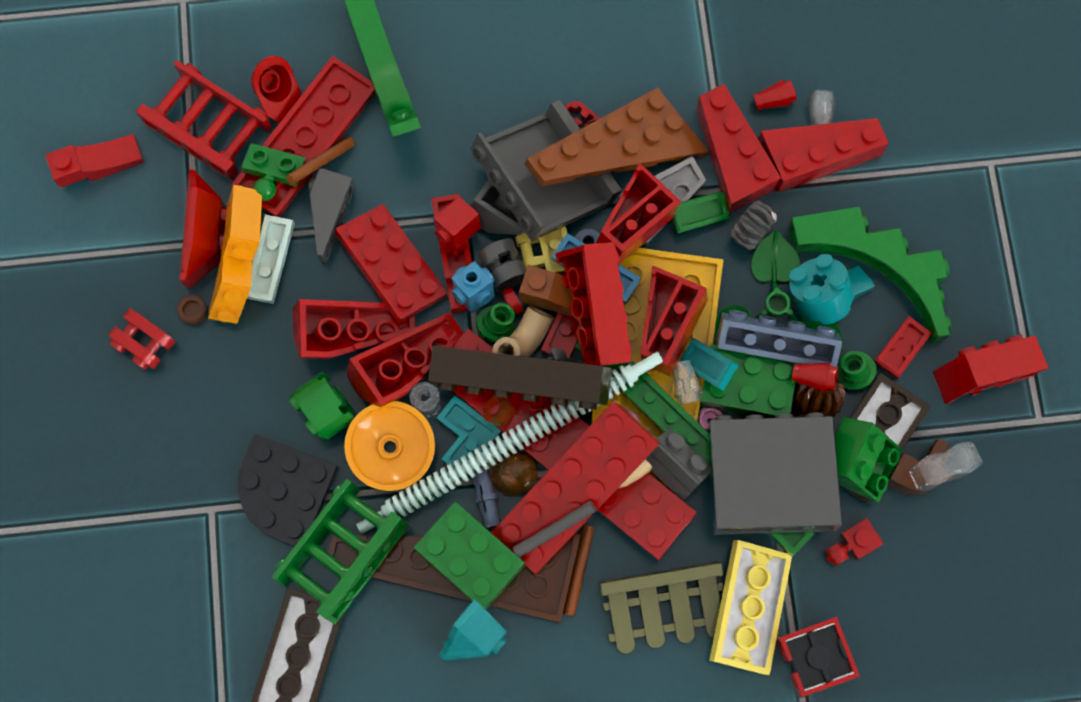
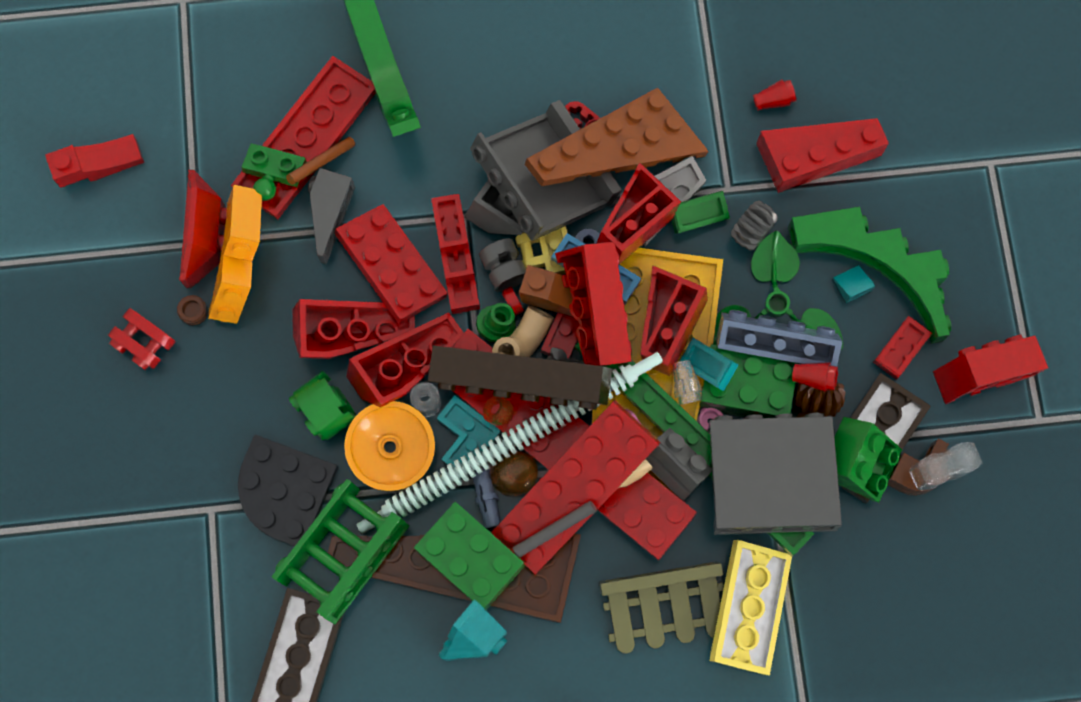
(201, 146): red fence -> none
(270, 258): light aqua plate -> none
(275, 86): red piece -> none
(456, 223): red brick -> none
(473, 286): dark azure brick -> none
(578, 570): dark orange bar -> none
(735, 152): red wedge -> none
(818, 657): black piece -> none
(821, 106): clear cone -> none
(821, 290): teal brick -> none
(856, 370): green piece -> none
(859, 540): red plate -> none

